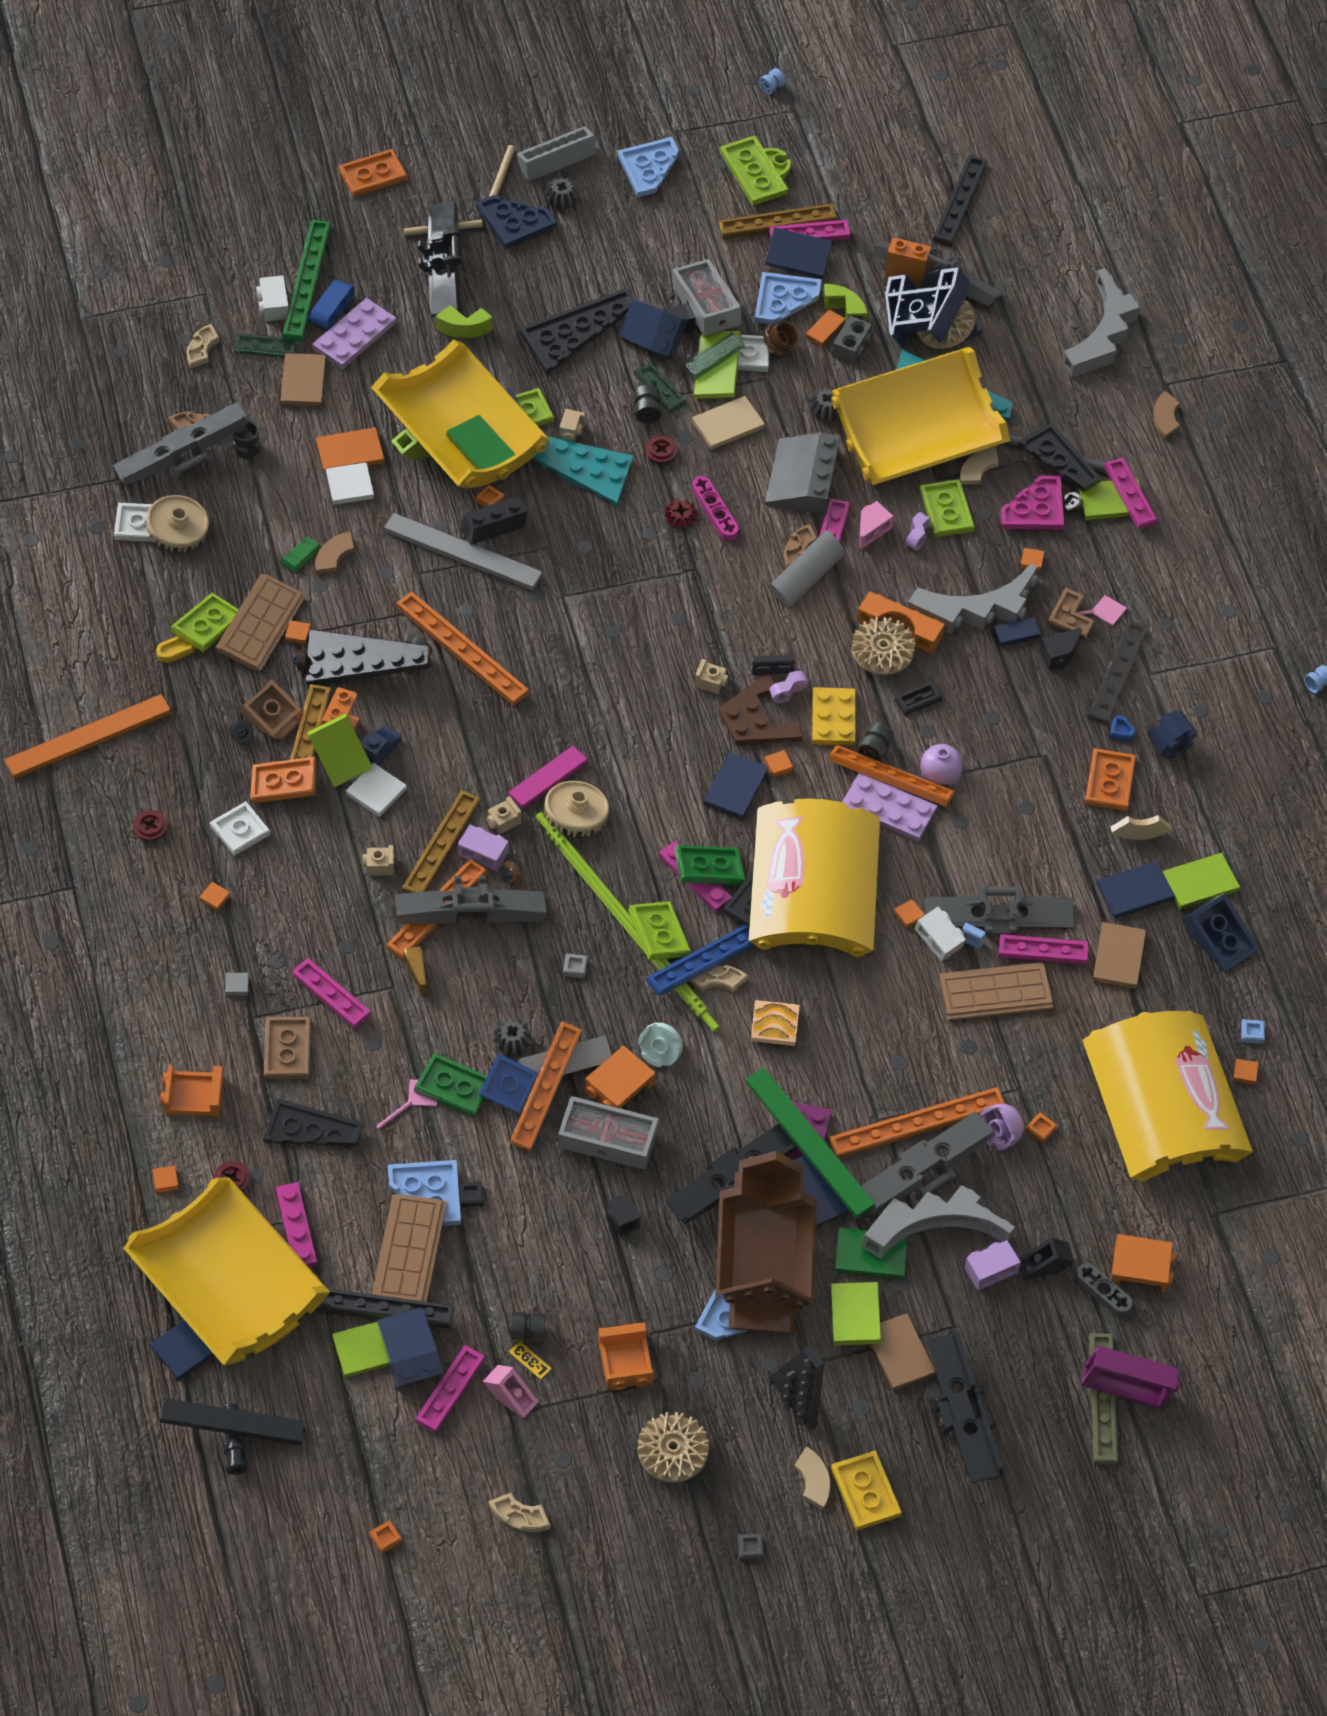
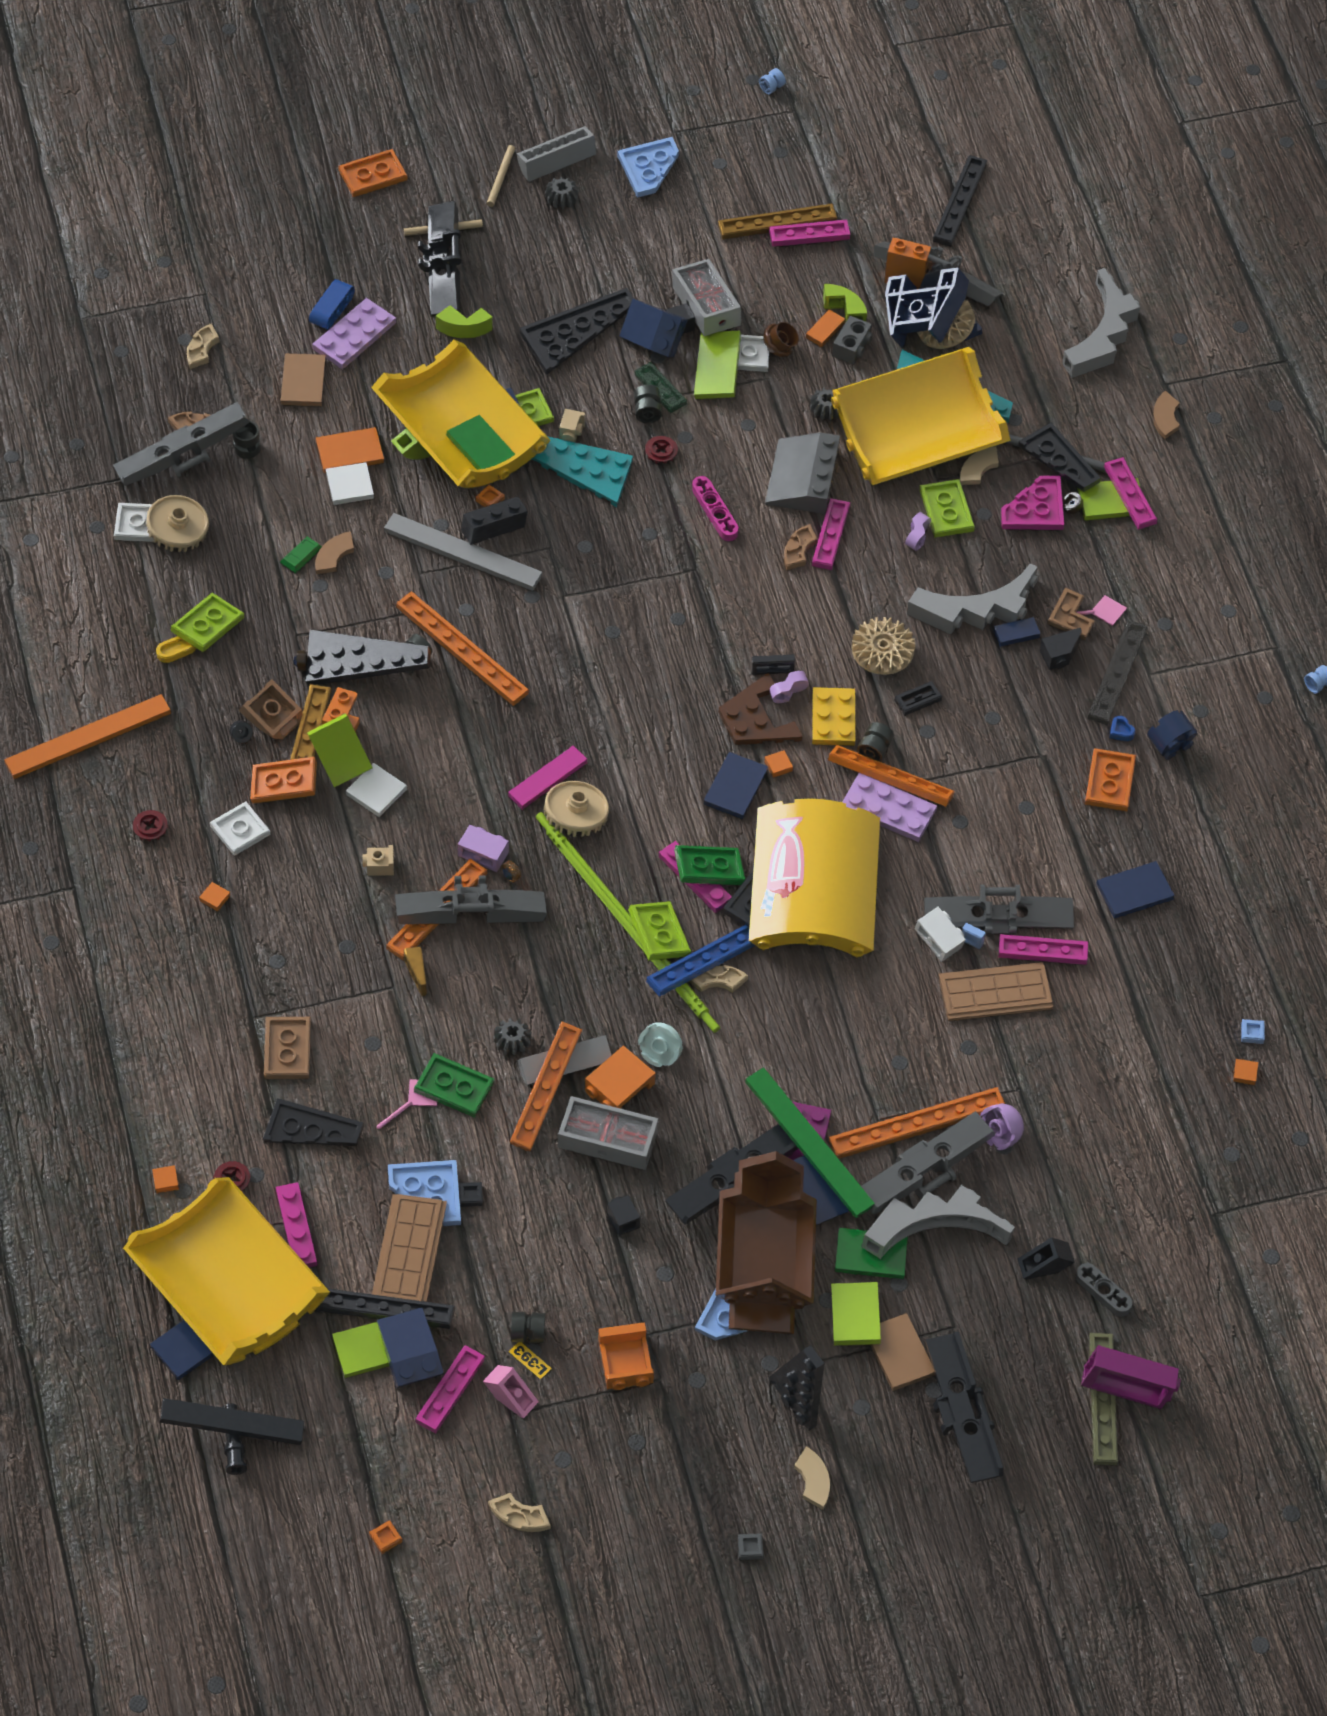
(192, 1092): orange panel -> none
(237, 984): light grey tile -> none
(260, 622): medium nougat piece -> none
(263, 345): clear green tile -> none
(274, 298): white brick -> none
(297, 632): orange tile -> none
(306, 280): green tile -> none
(331, 993): dark pink plate -> none
(380, 744): dark blue arch -> none
(442, 843): pearl gold tile -> none
(504, 816): tan brick -> none
(508, 1083): blue tile -> none
(514, 220): dark blue plate -> none
(575, 966): light grey tile -> none
(673, 516): dark red gear -> none
(674, 1433): tan wheel -> none
(710, 677): tan brick -> none
(714, 355): clear green tile -> none
(728, 422): tan tile -> none
(757, 169): lime plate -> none
(775, 1023): slope -> none
(784, 296): light blue plate -> none
(798, 252): dark blue tile -> none
(807, 569): light grey brick -> none
(866, 1490): yellow plate -> none
(873, 523): bright pink slope -> none
(908, 913): orange tile -> none
(925, 629): orange arch -> none
(941, 765): lavender cylinder -> none
(992, 1264): lavender brick -> none
(1033, 557): orange tile -> none
(1041, 1127): orange tile -> none
(1119, 955): medium nougat tile -> none
(1141, 829): tan tile -> none
(1142, 1261): orange panel -> none
(1166, 1092): yellow panel -> none
(1201, 880): lime tile -> none
(1220, 932): dark blue slope -> none

